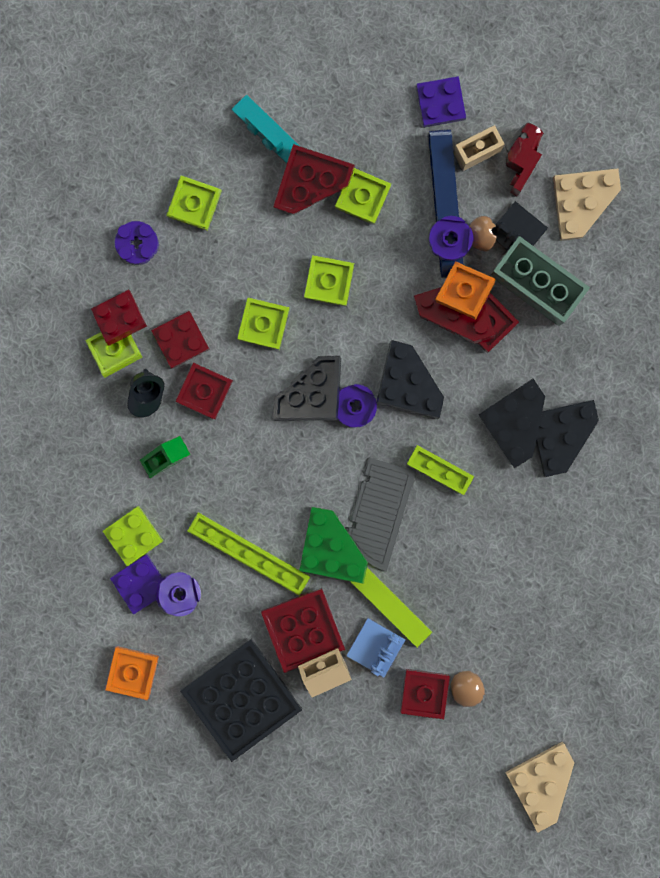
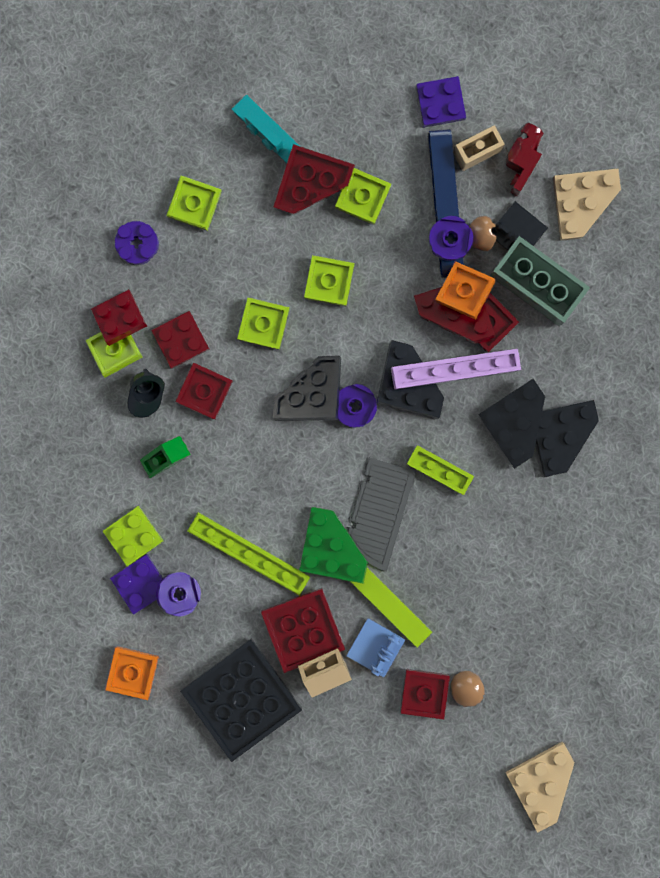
(455, 369): none -> lavender plate

